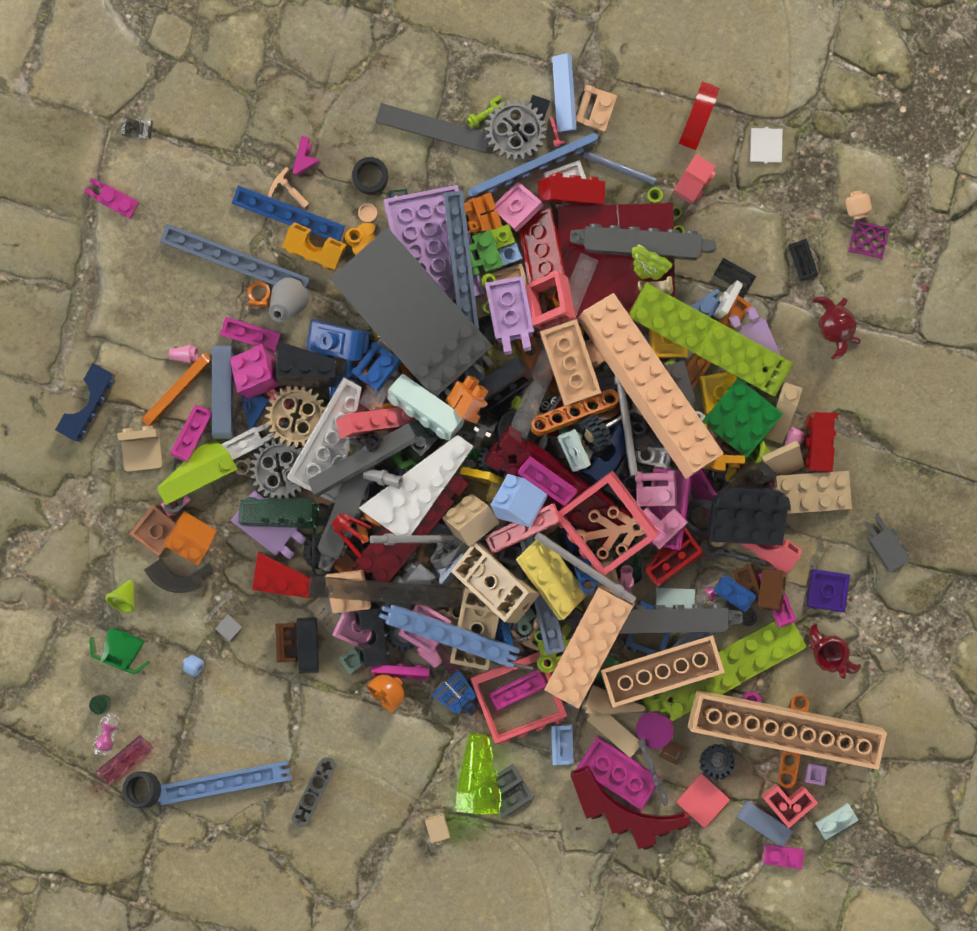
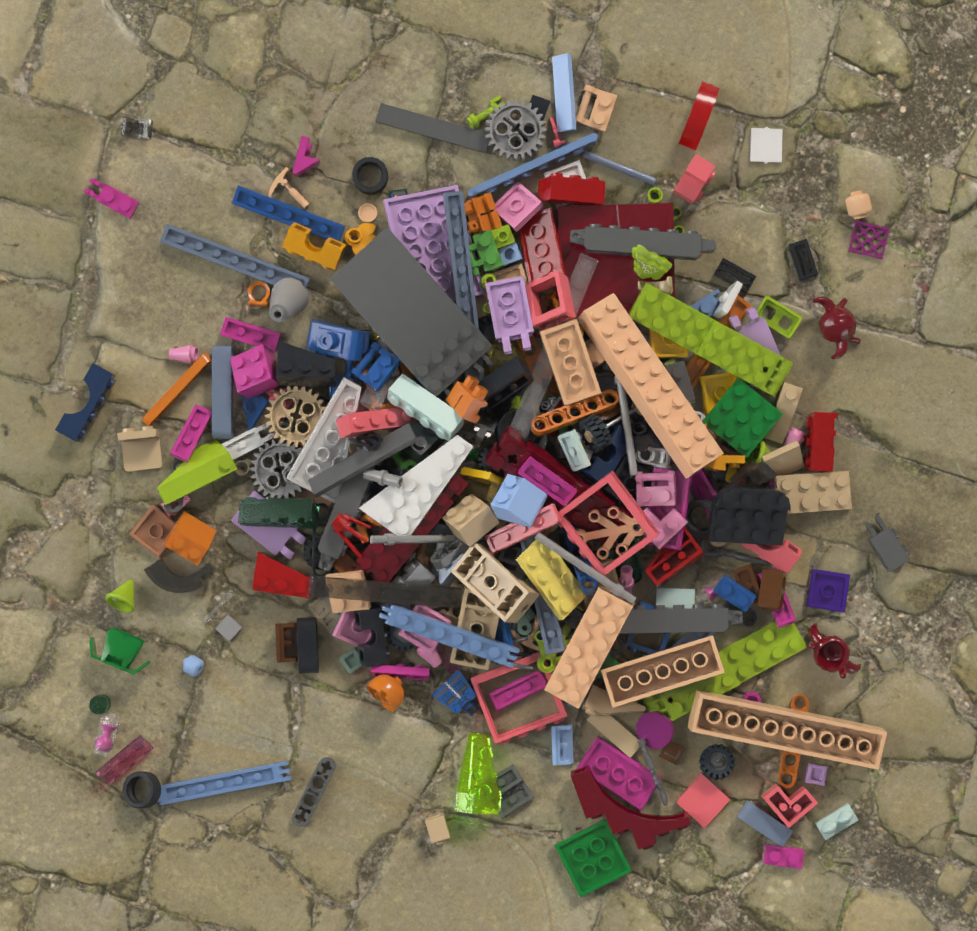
(592, 857): none -> green plate
(781, 310): none -> lime piece

